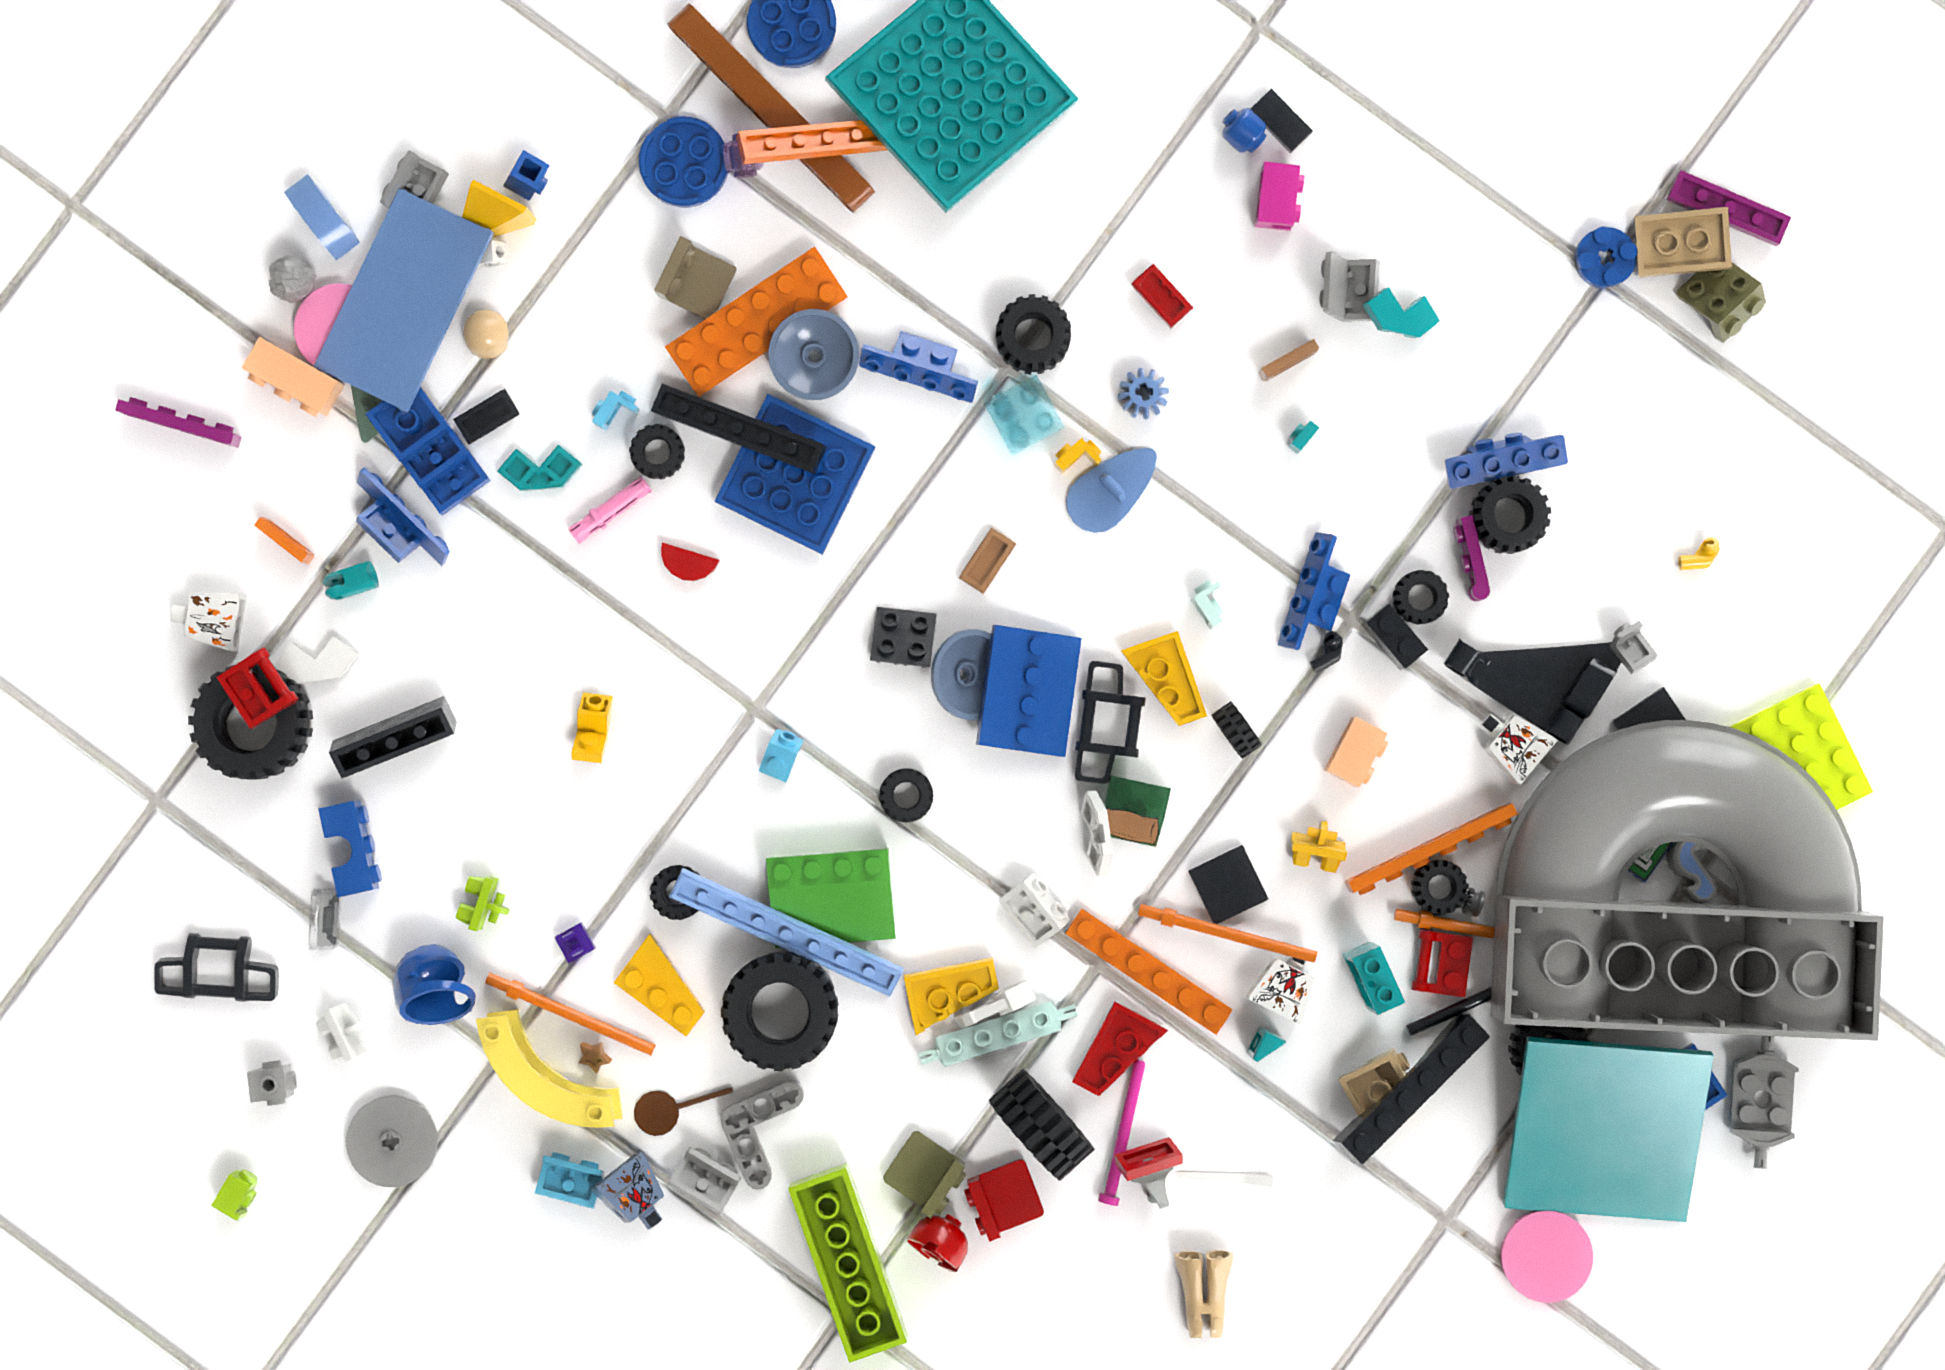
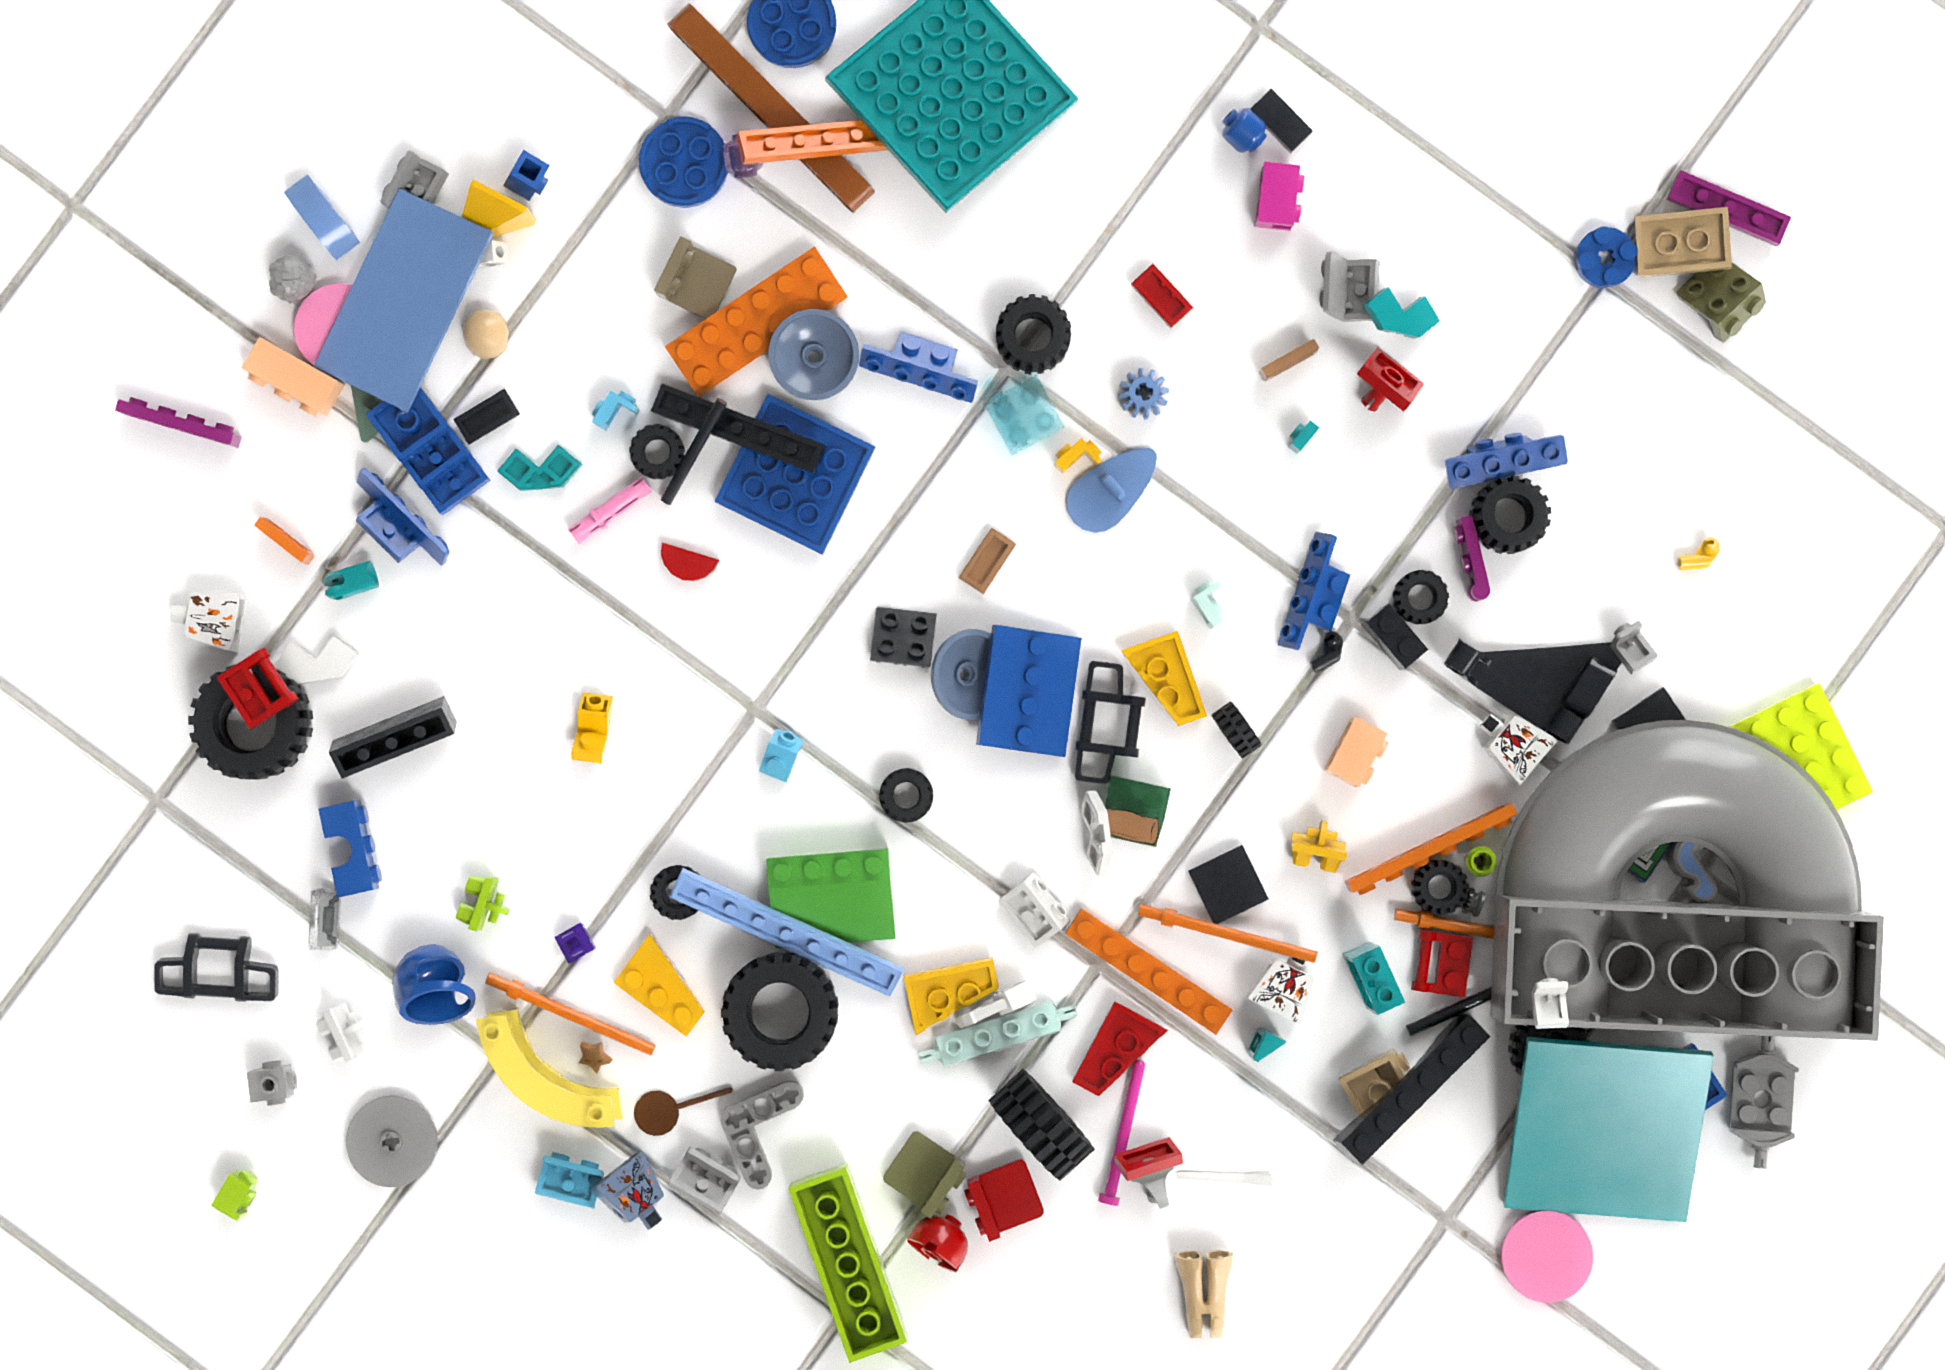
(693, 451): none -> black bar
(1388, 381): none -> red tile
(1487, 864): none -> lime cone
(1550, 1004): none -> white bracket

